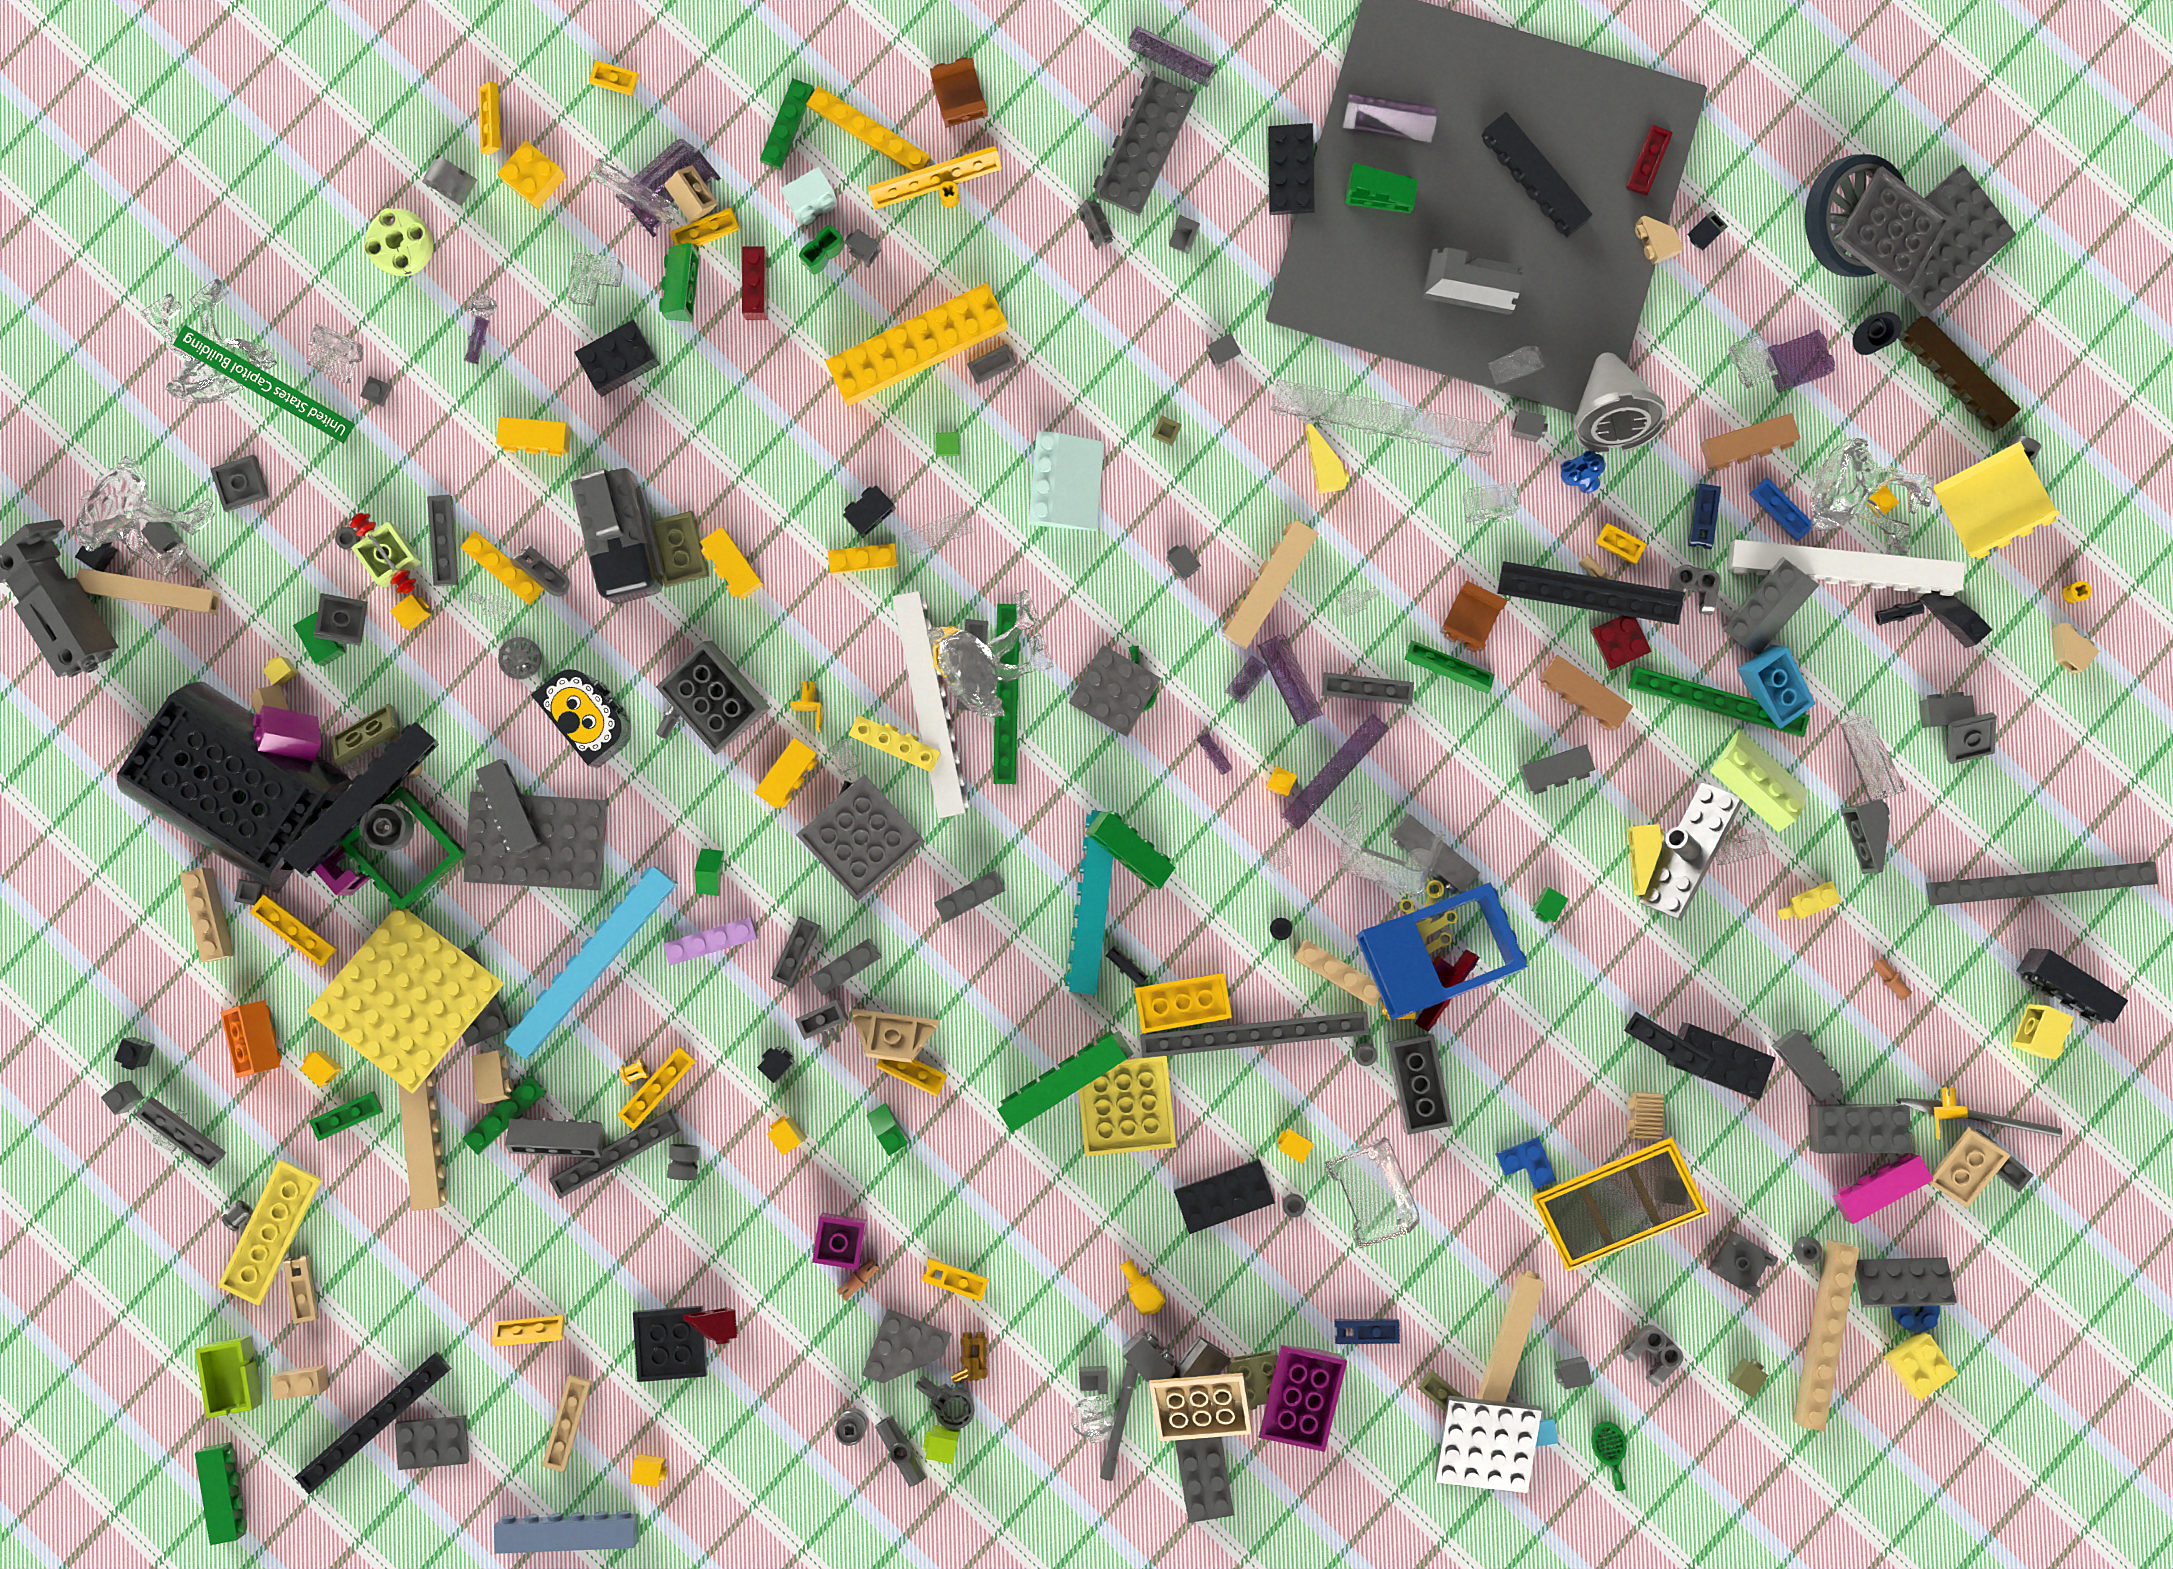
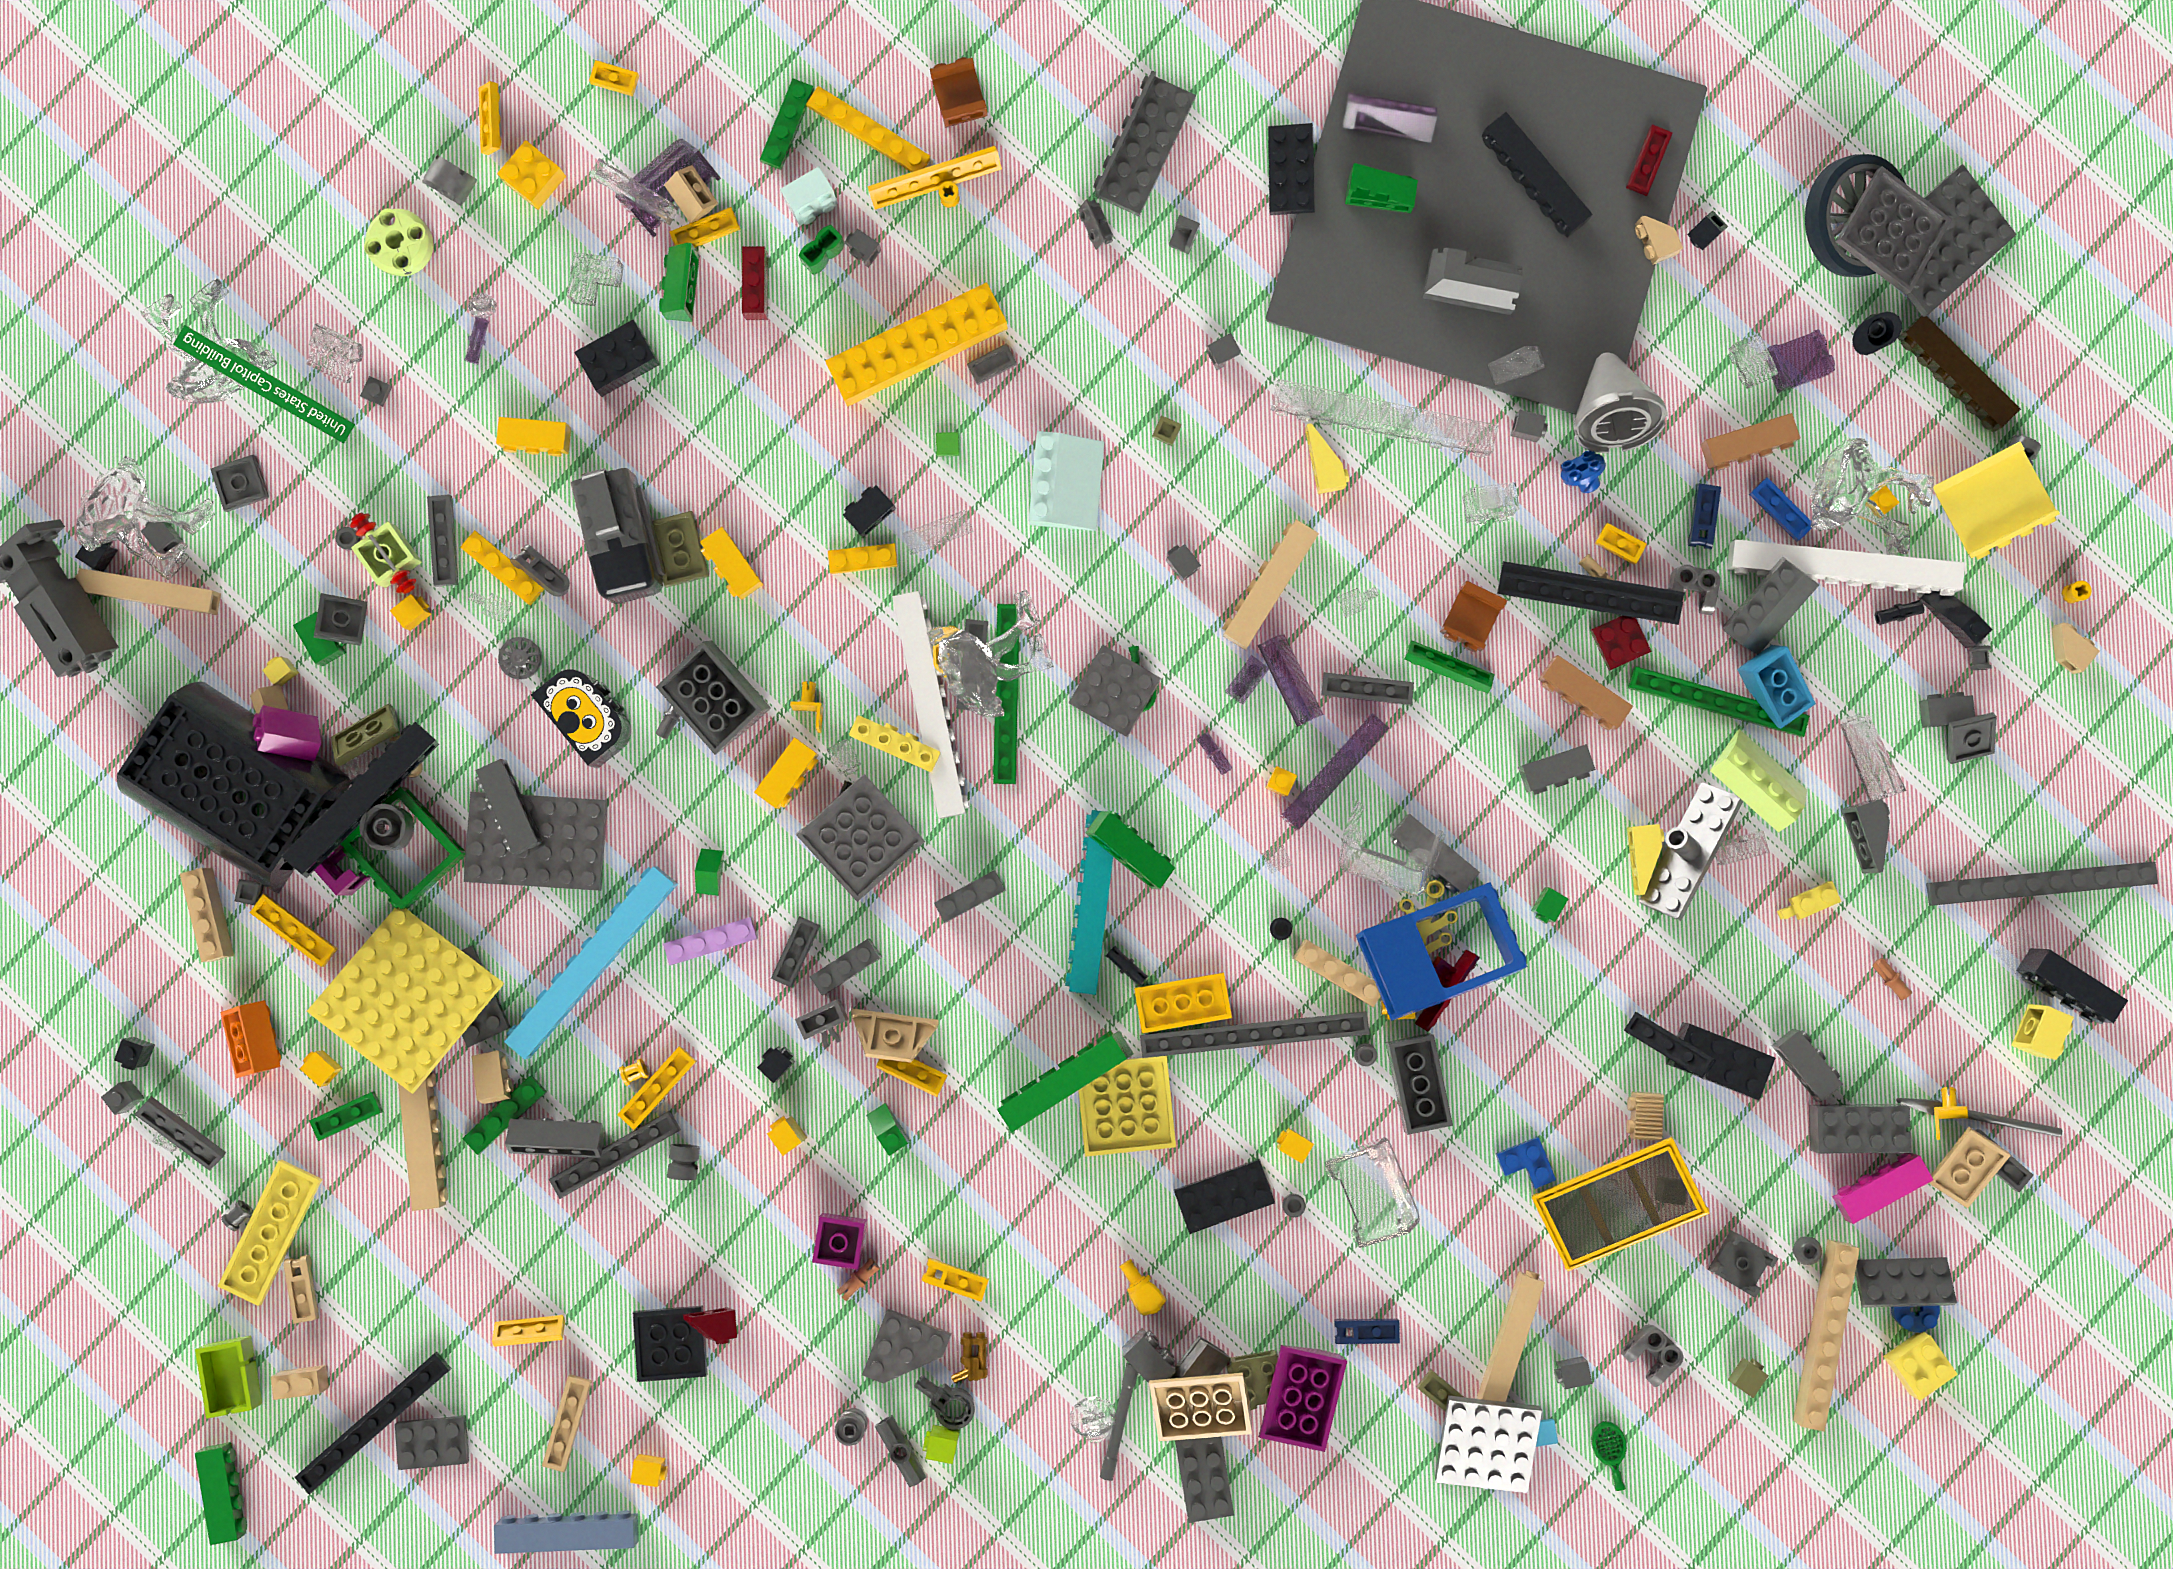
(1093, 1378): dark grey panel -> none
(1172, 56): clear purple brick -> none
(1980, 657): none -> dark grey bush

